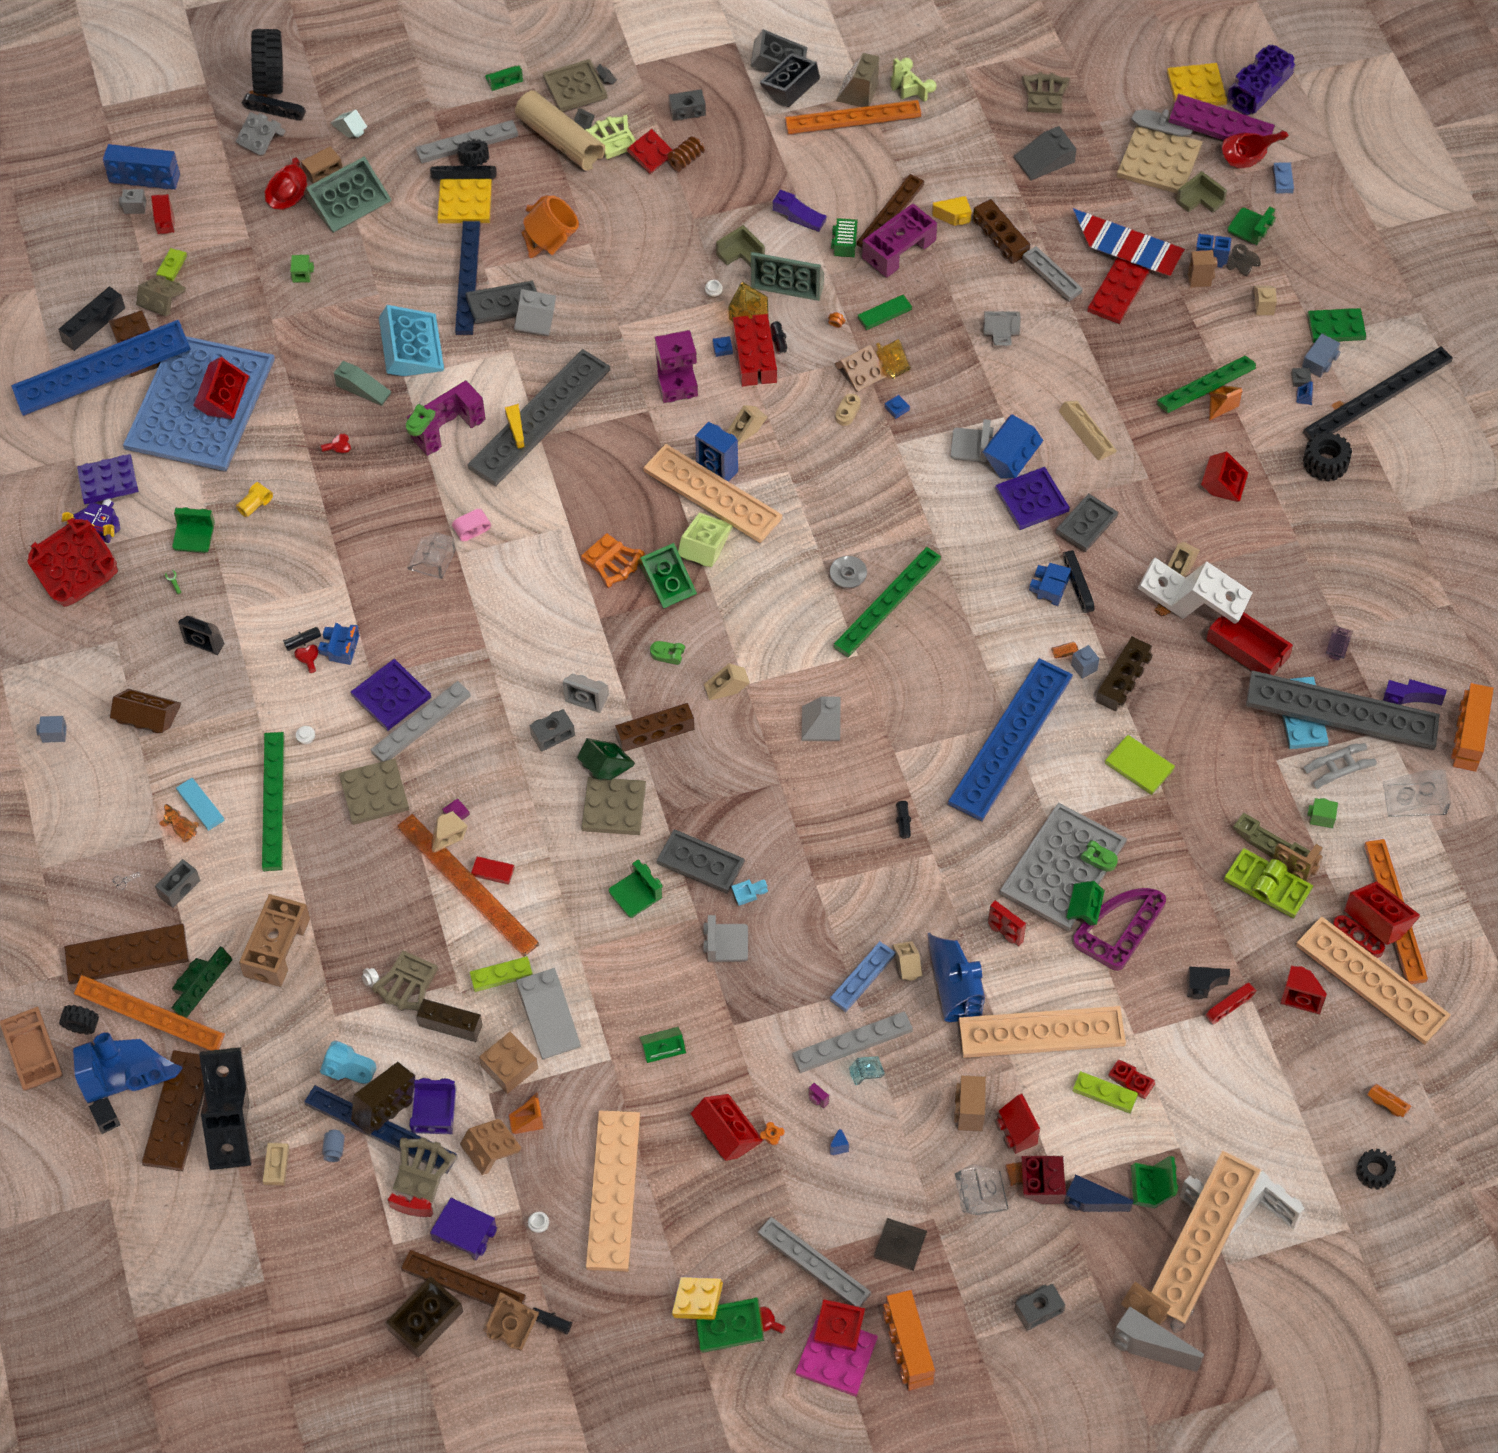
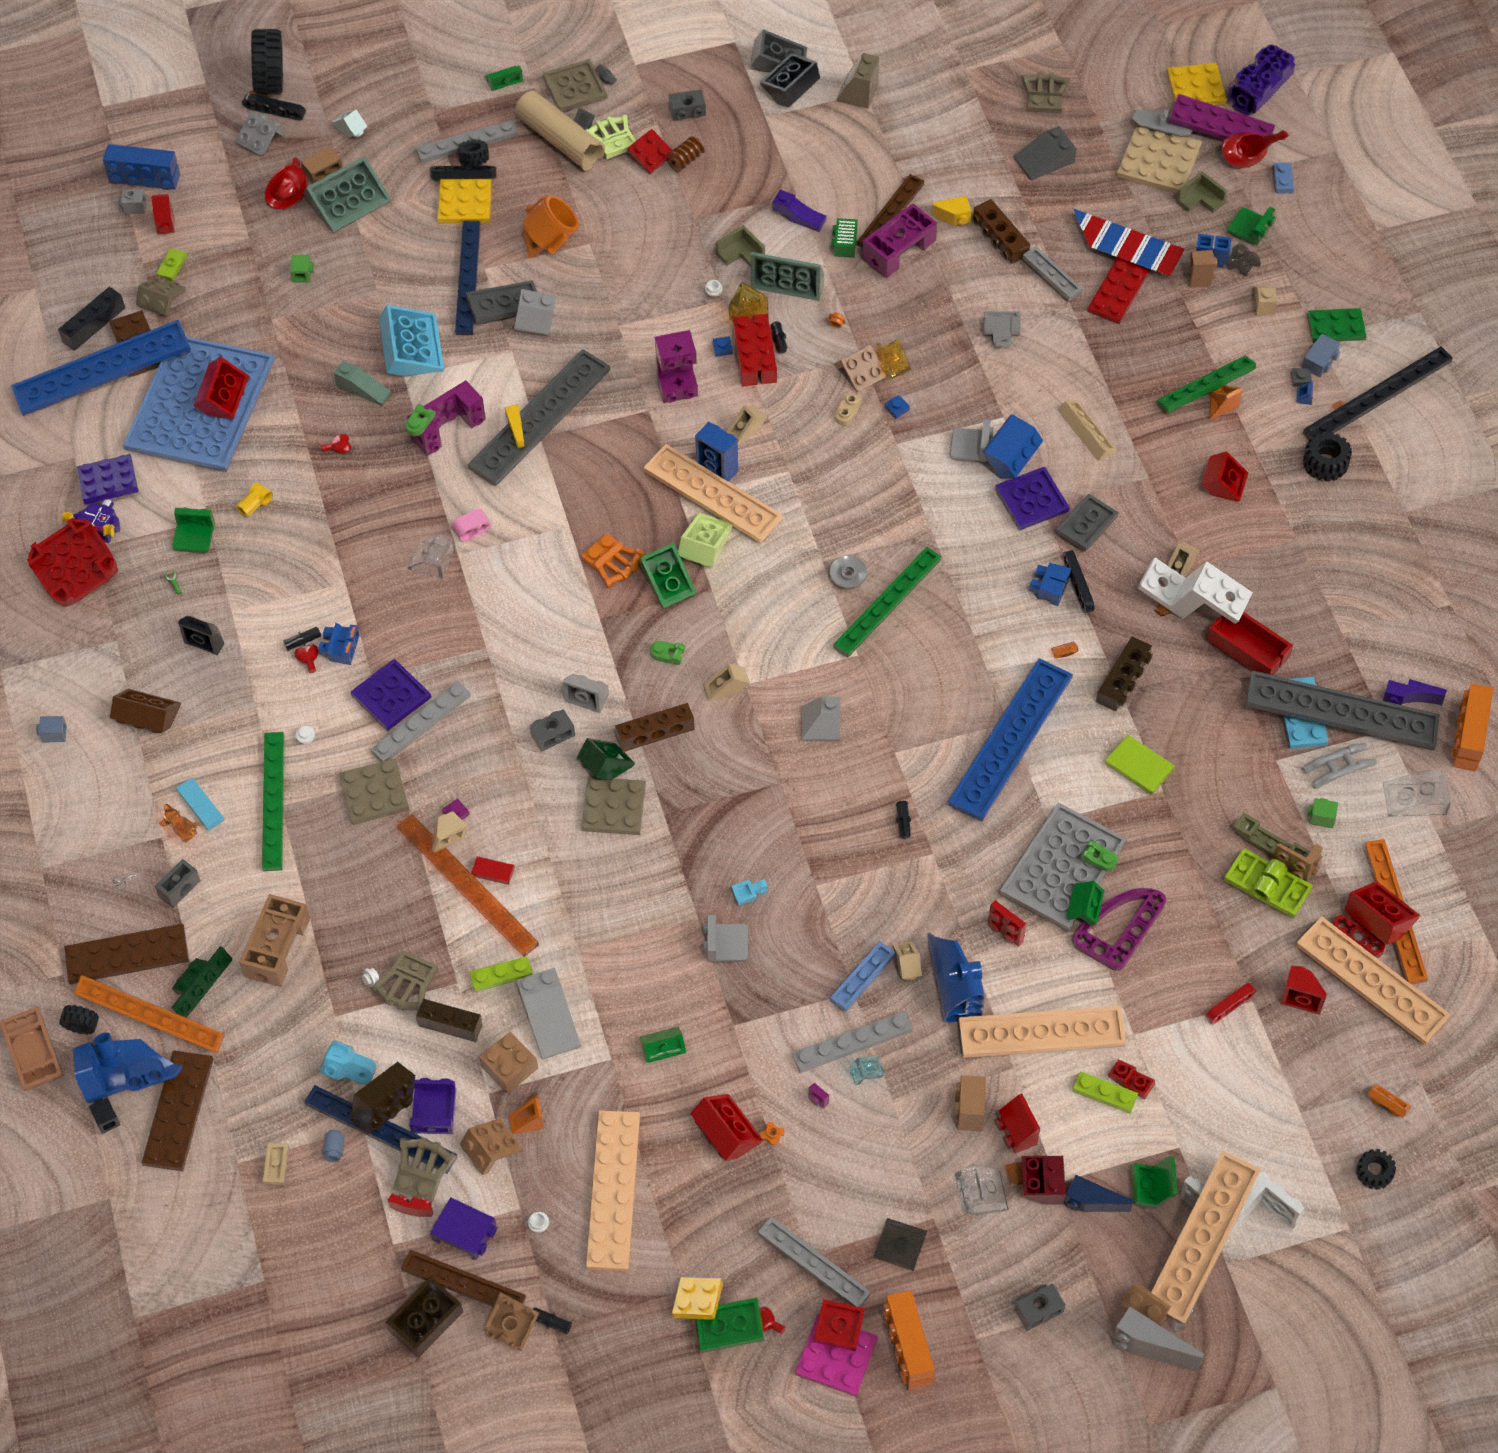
(225, 1108): black bracket -> none
(637, 890): green bracket -> none
(700, 861): dark grey plate -> none
(839, 1144): blue slope -> none
(853, 117): orange plate -> none
(884, 312): green tile -> none
(909, 82): yellowish green piece -> none
(1085, 661): sand blue brick -> none
(1203, 979): black arch -> none
(1339, 643): clear purple slope -> none

